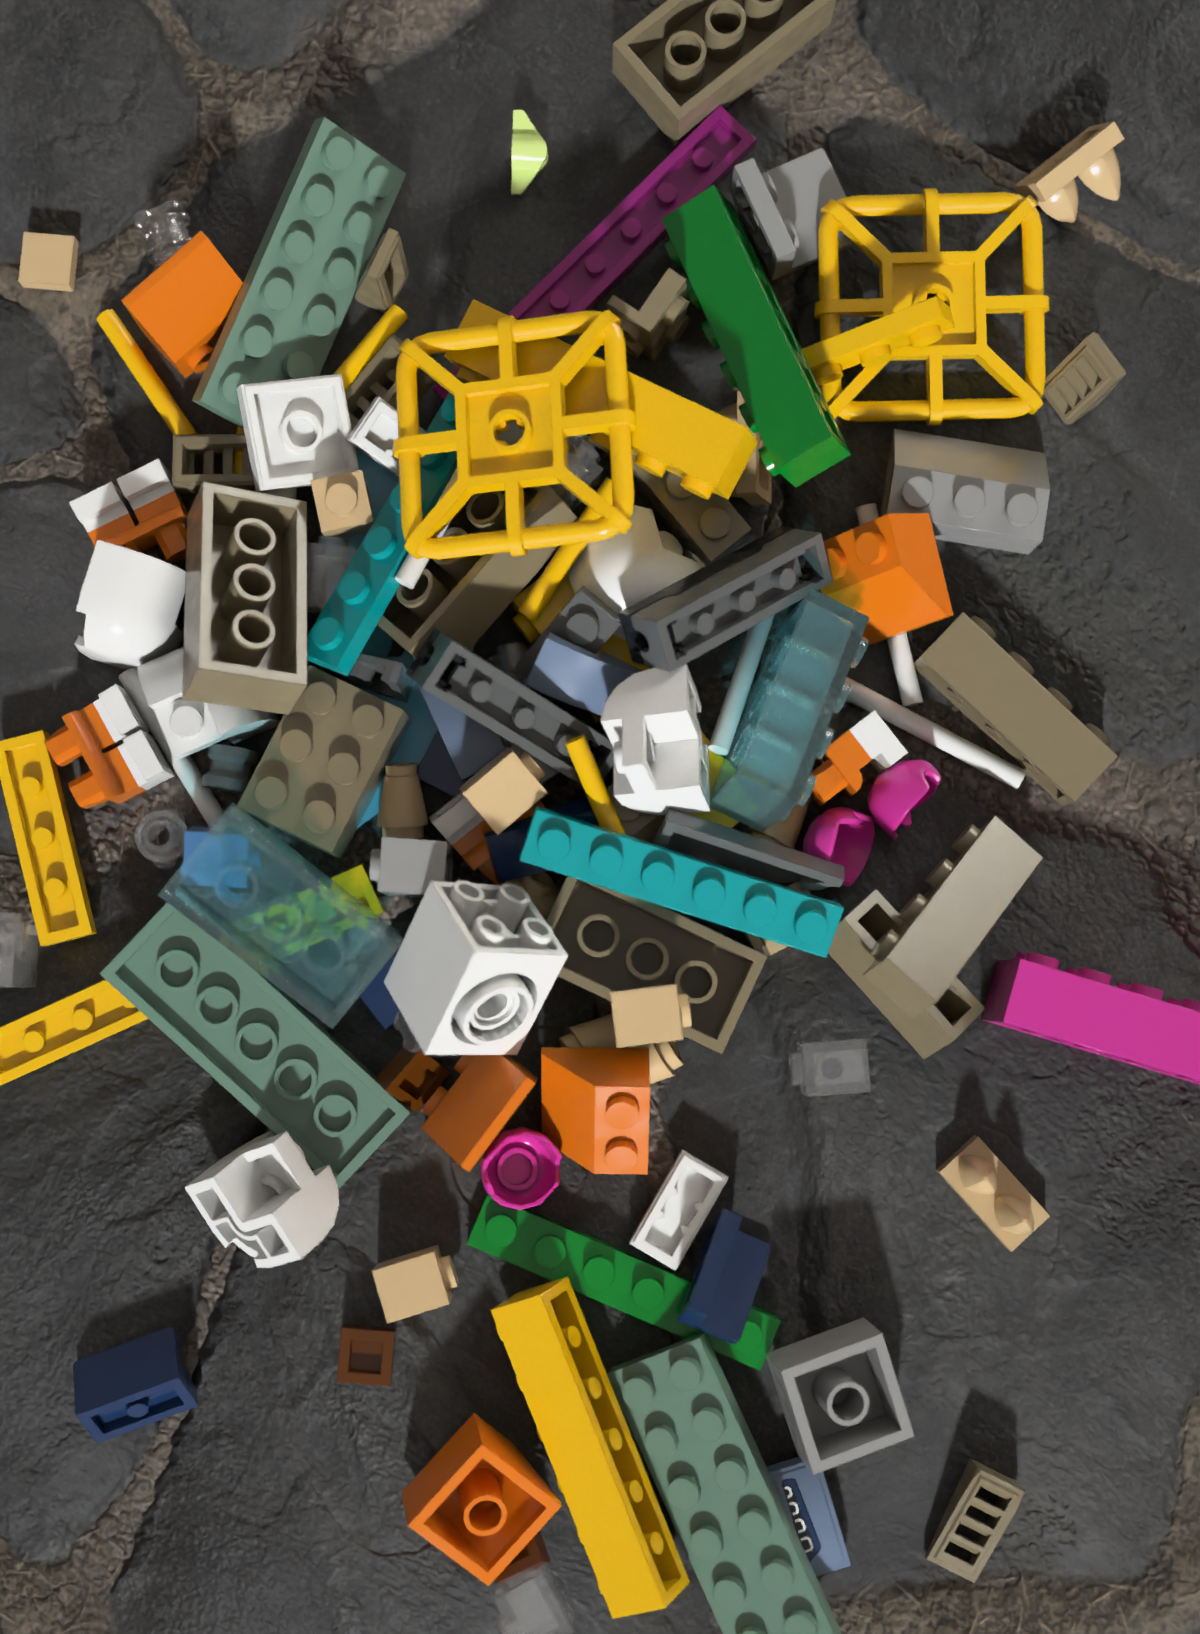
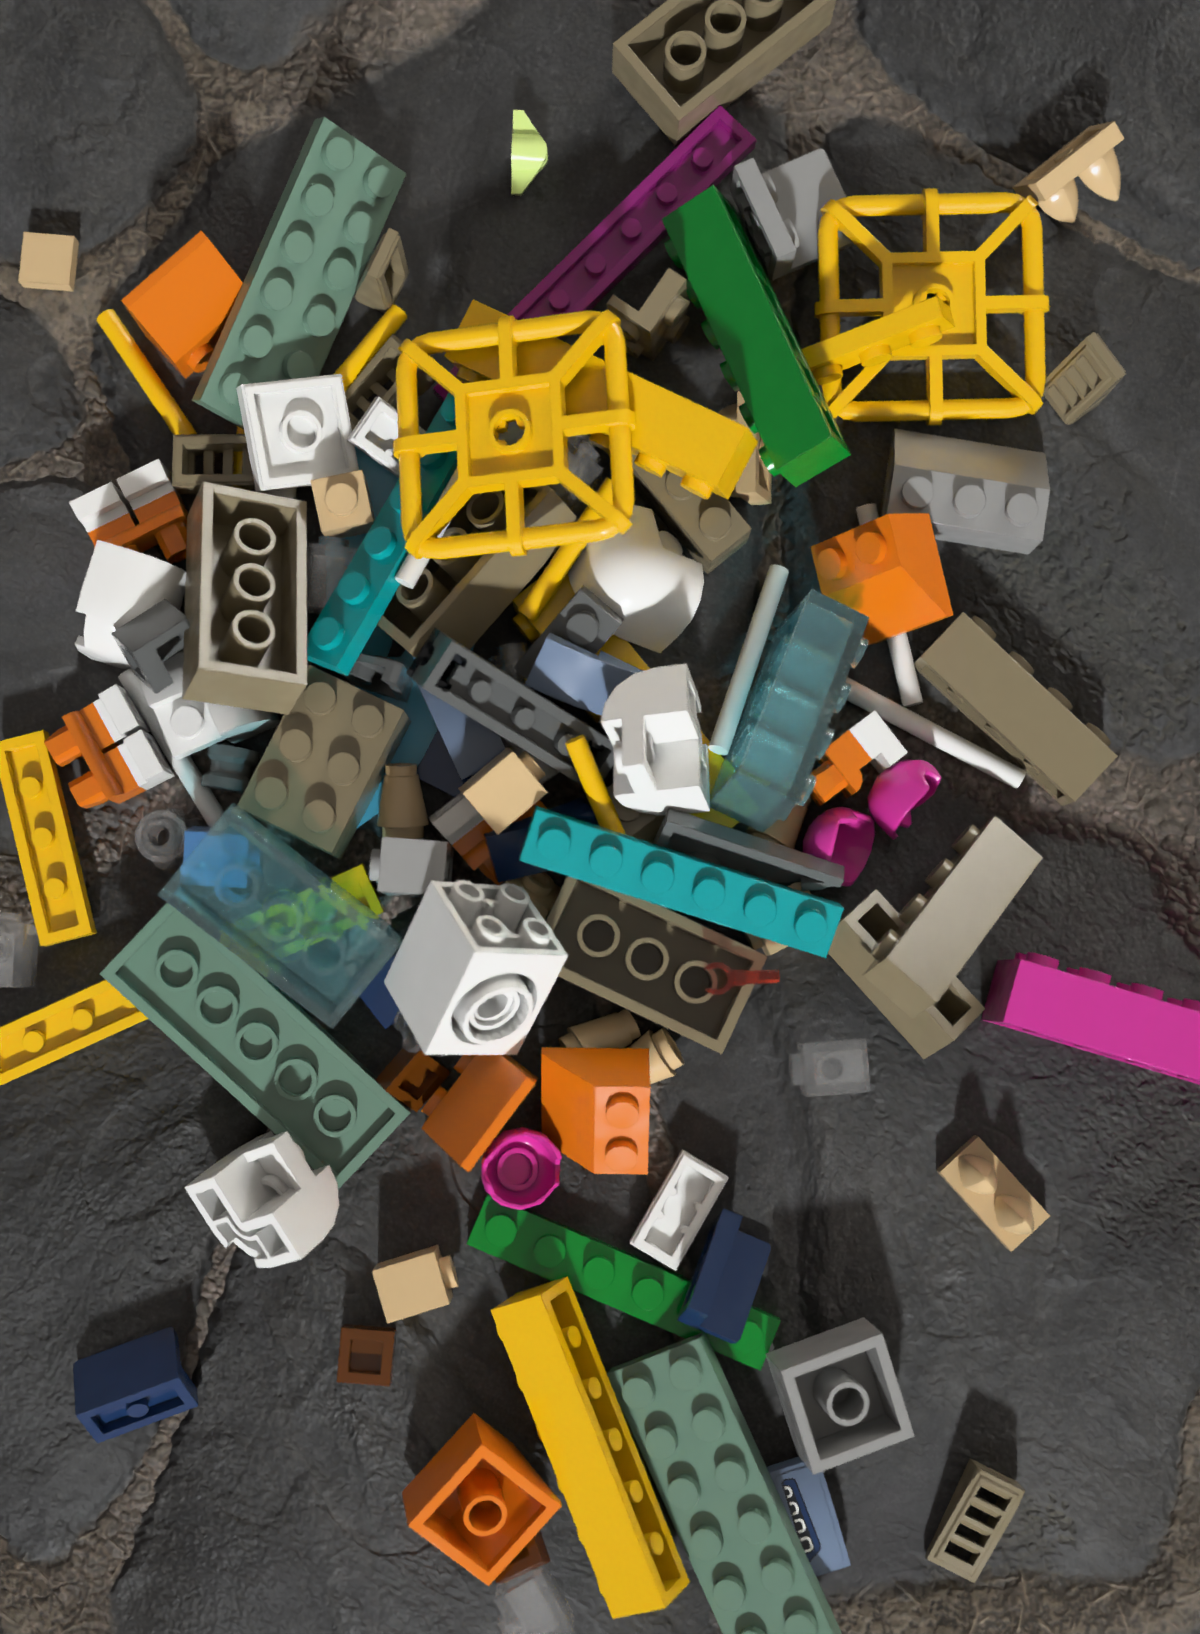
(151, 641): none -> dark grey panel
(164, 230): clear brick -> none
(649, 1015): tan brick -> none
(725, 598): dark grey piece -> none
(742, 977): none -> clear red hand

